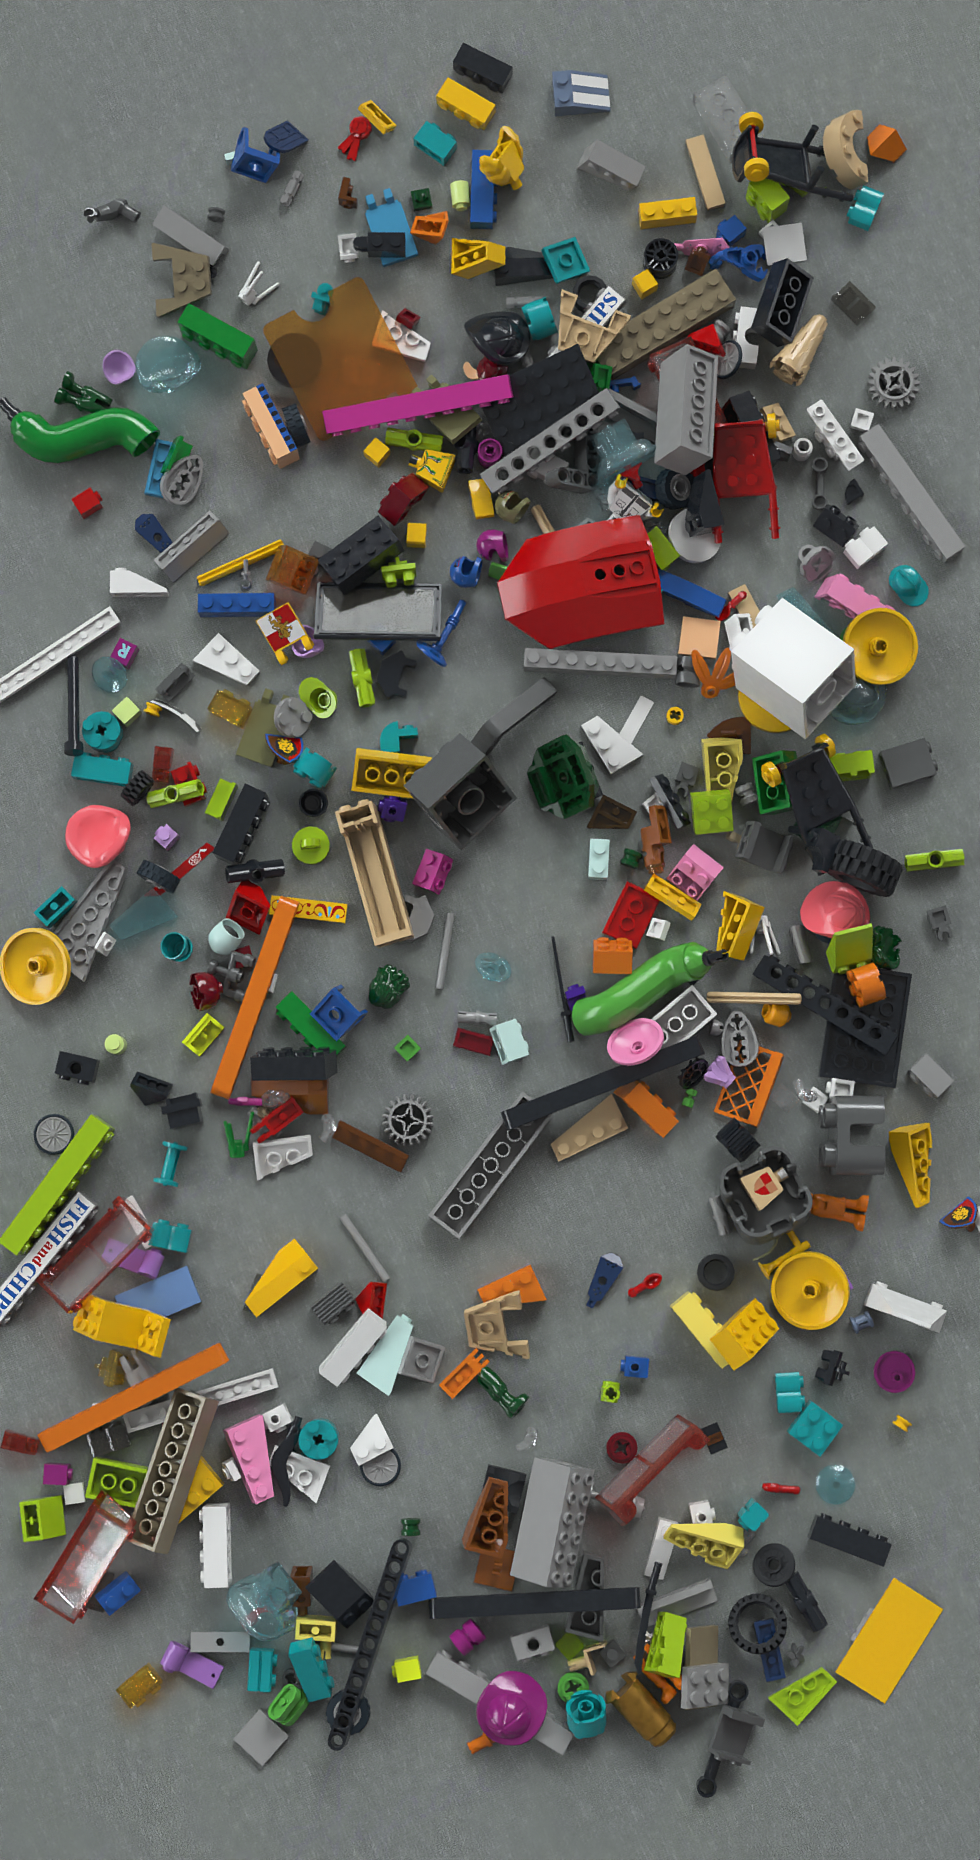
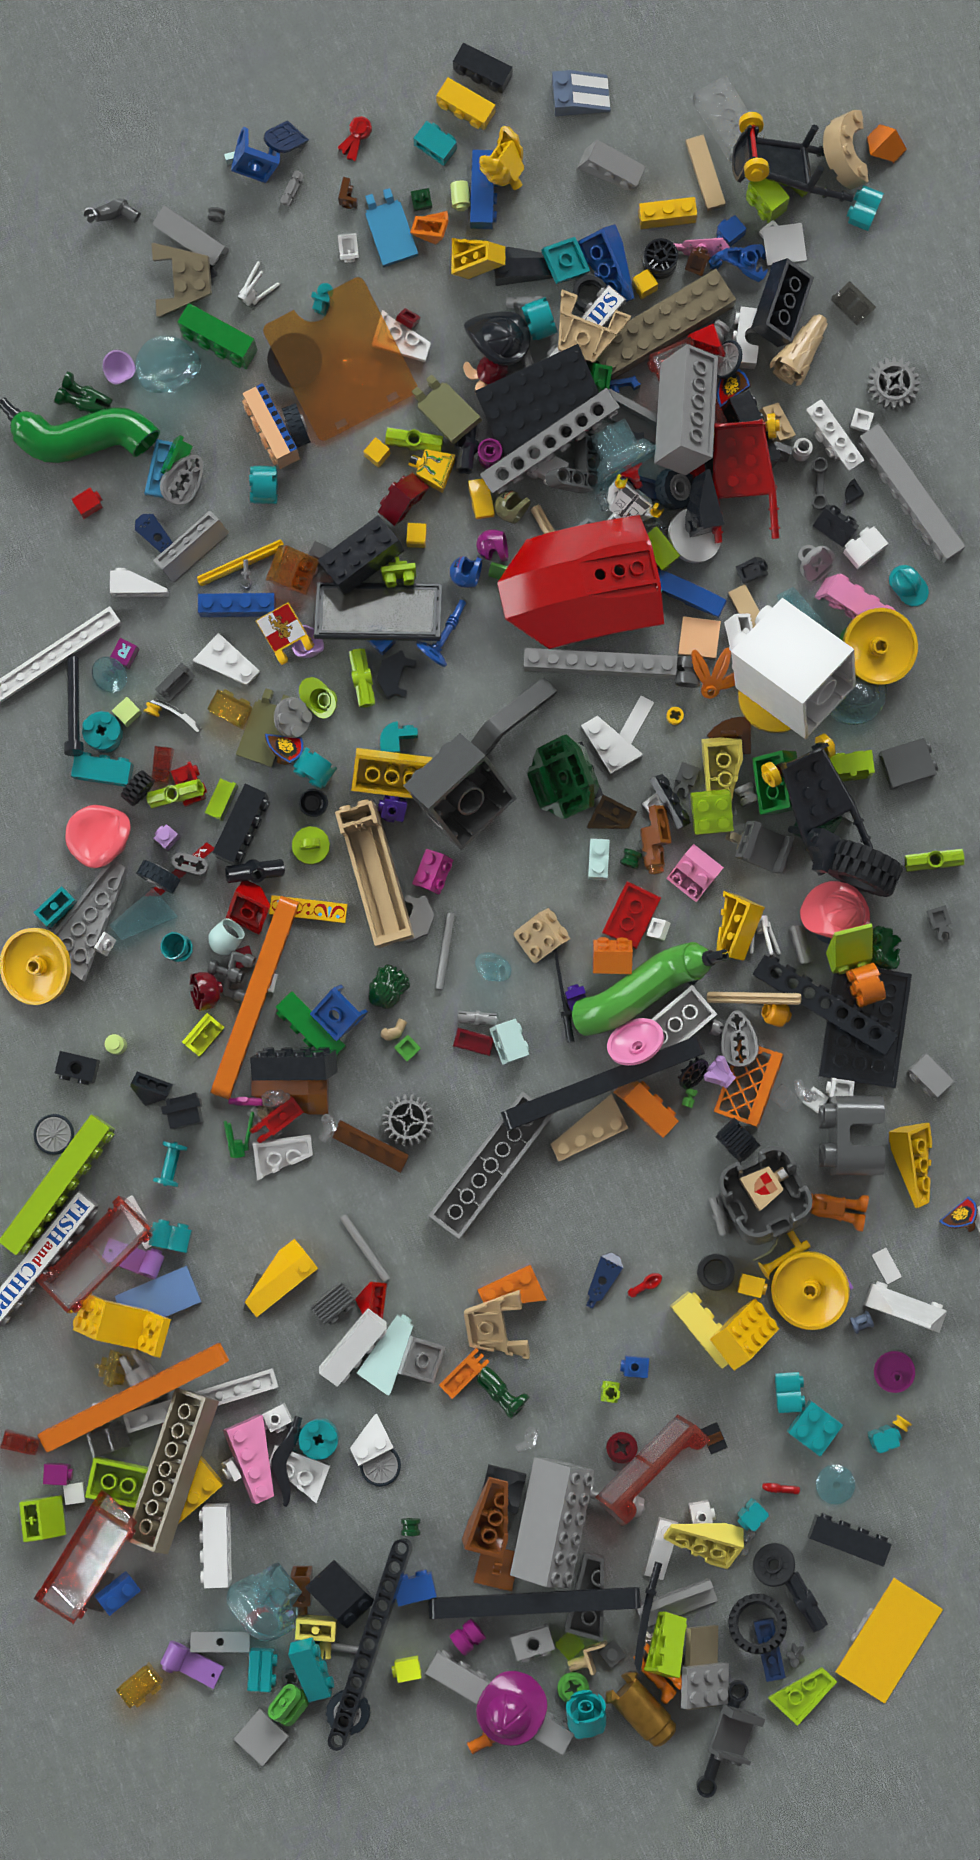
(191, 859): none -> light grey beam
(263, 484): none -> teal brick
(377, 117): yellow tile -> none
(382, 244): black hinge -> none
(394, 1033): none -> tan arm
(418, 404): dark pink brick -> none
(541, 935): none -> tan bracket
(607, 258): none -> blue wedge
(672, 897): yellow plate -> none
(731, 604): red piece -> none
(732, 386): none -> shield
(751, 1285): none -> yellow brick
(752, 569): none -> black bracket
(834, 1359): black hips -> none
(884, 1438): none -> teal brick
(886, 1265): none -> white sticker

